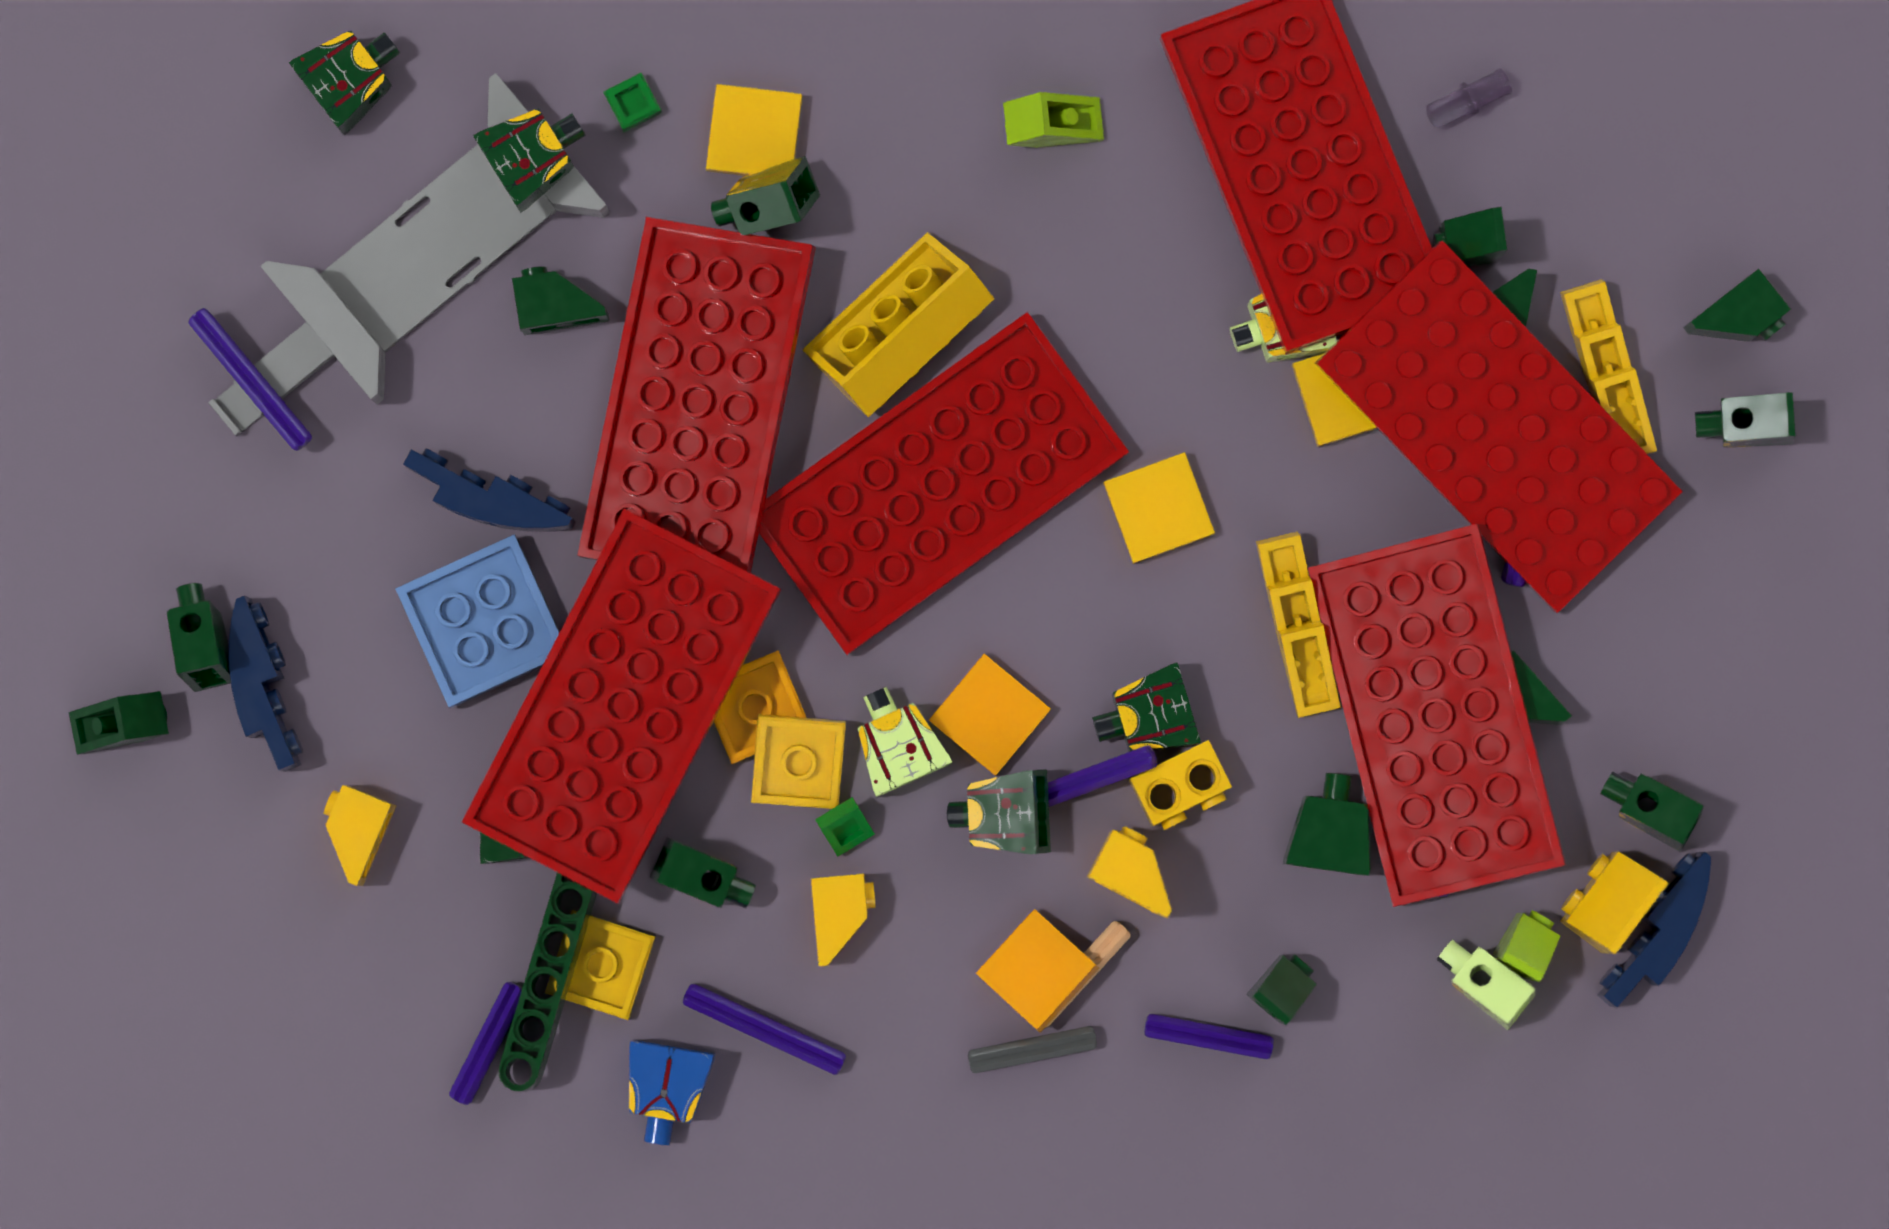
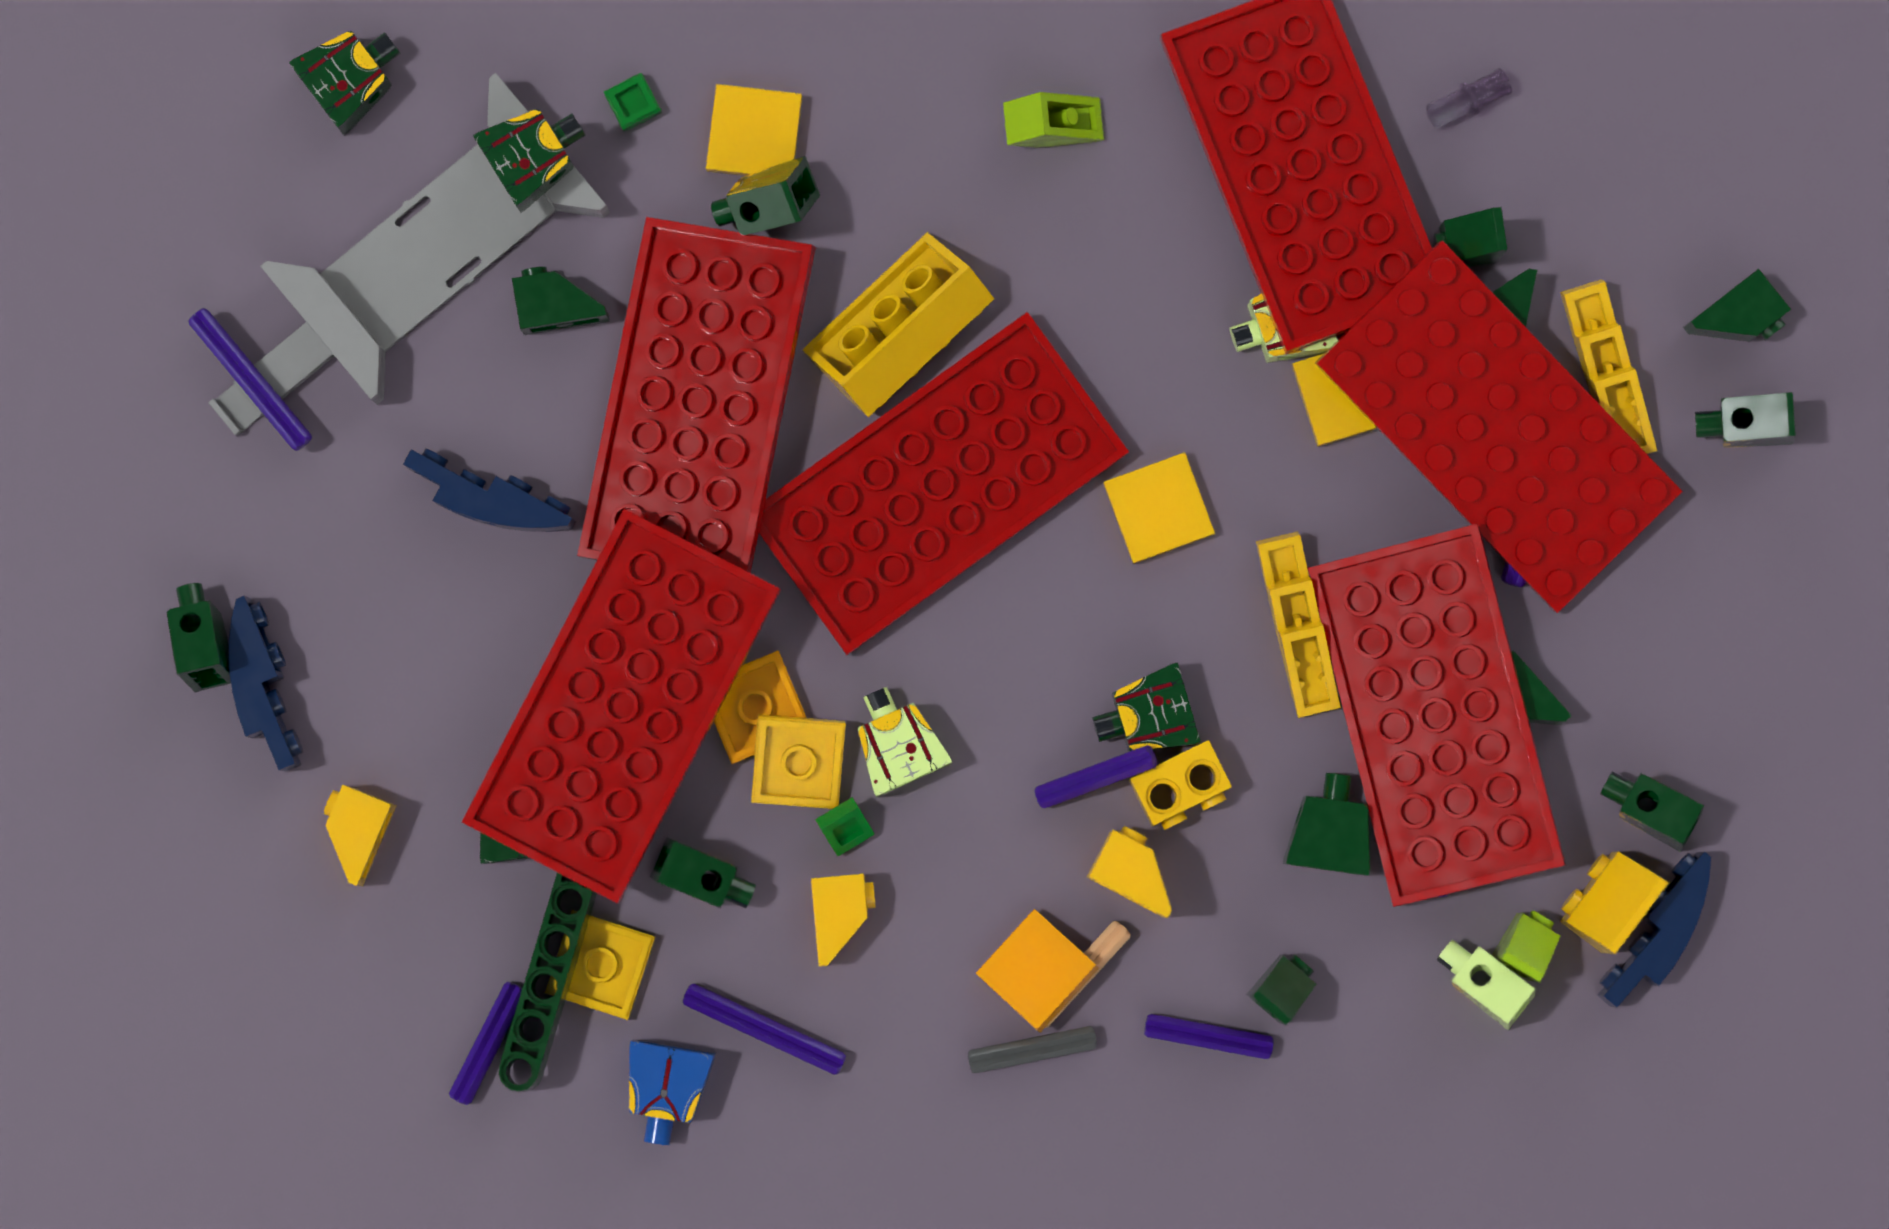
(119, 722): dark green slope -> none
(480, 620): medium blue plate -> none
(989, 714): light orange tile -> none
(1006, 813): dark green torso -> none

